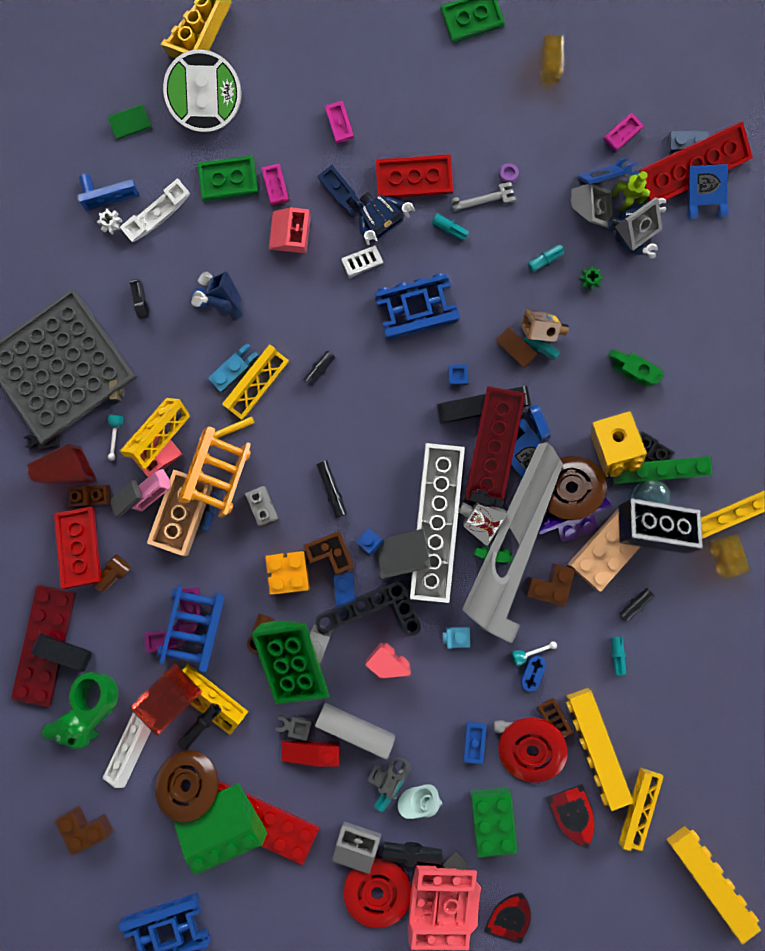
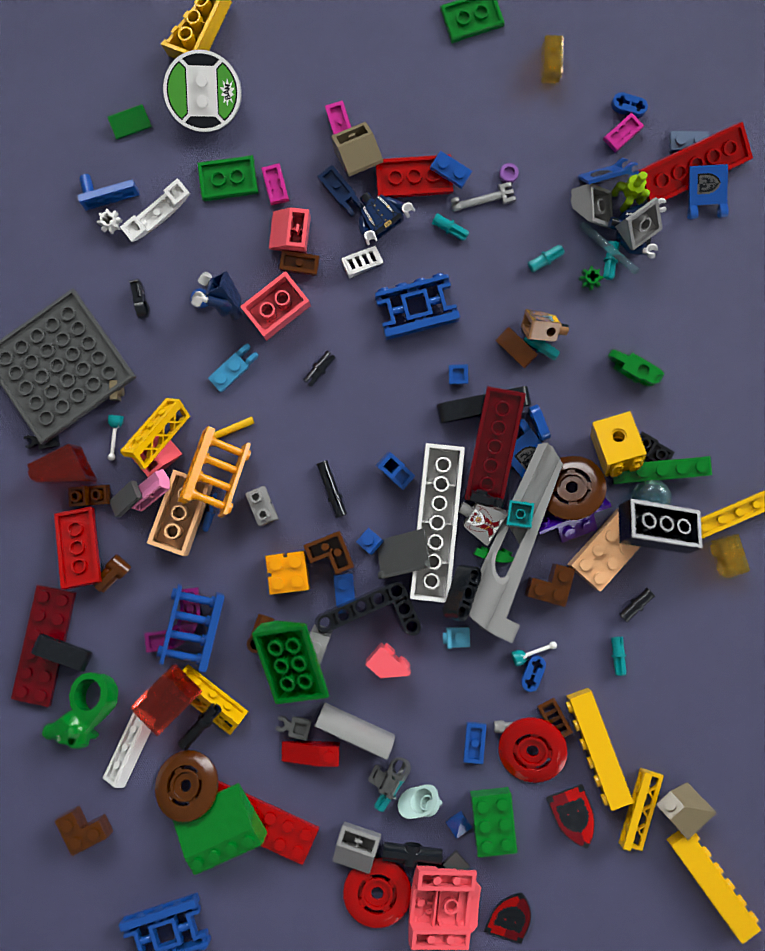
(249, 378): yellow fence -> none
(275, 305): none -> coral brick
(299, 263): none -> reddish brown plate
(356, 149): none -> dark tan slope
(395, 470): none -> blue brick
(451, 169): none -> blue plate
(458, 824): none -> blue slope
(462, 592): none -> black beam
(520, 514): none -> teal piece
(609, 248): none -> clear light blue bar
(610, 263): none -> teal axle
(629, 104): none -> blue beam
(686, 809): none -> dark tan slope

